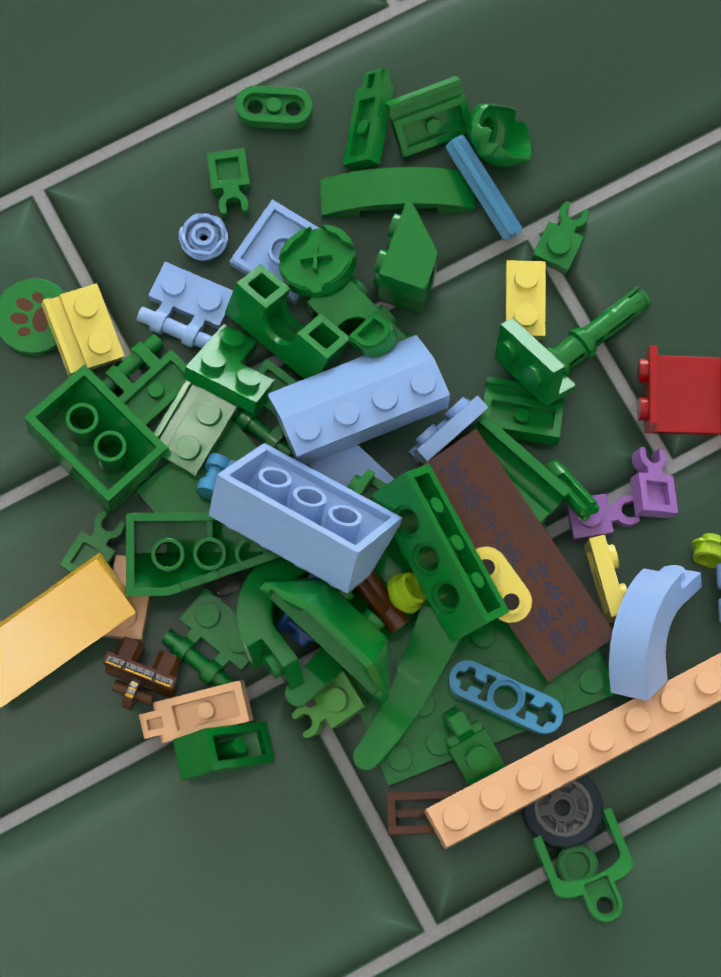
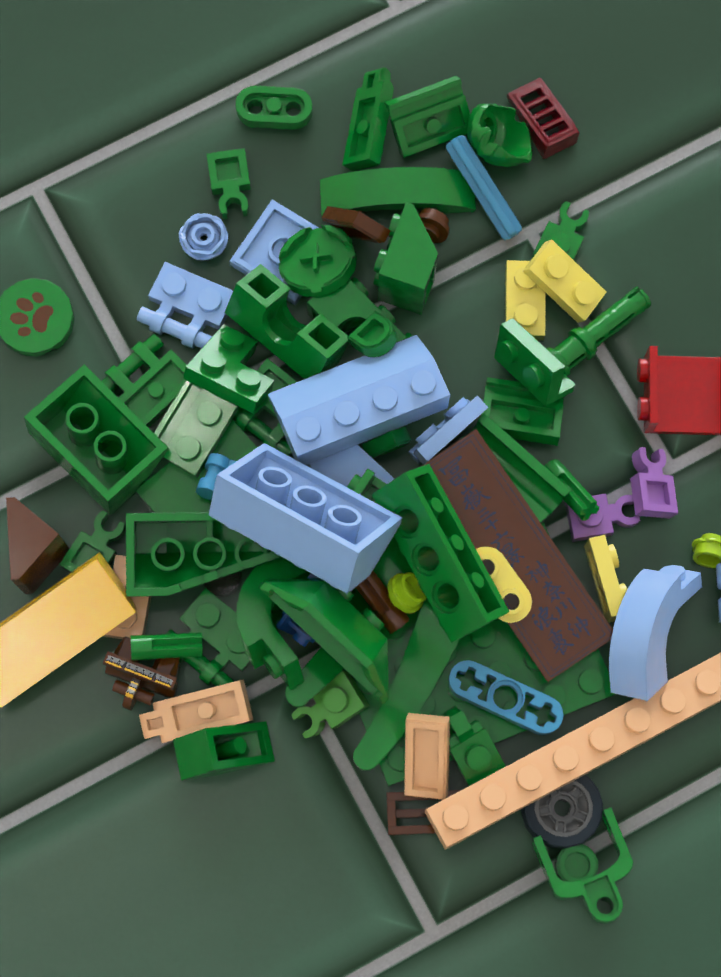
(33, 547): none -> reddish brown slope
(82, 329): light yellow plate -> none
(166, 646): none -> green piece
(356, 224): none -> reddish brown tile
(387, 442): none -> green tile
(427, 756): none -> light nougat tile
(435, 224): none -> reddish brown plate
(545, 144): none -> dark red slope
(564, 281): none -> light yellow plate

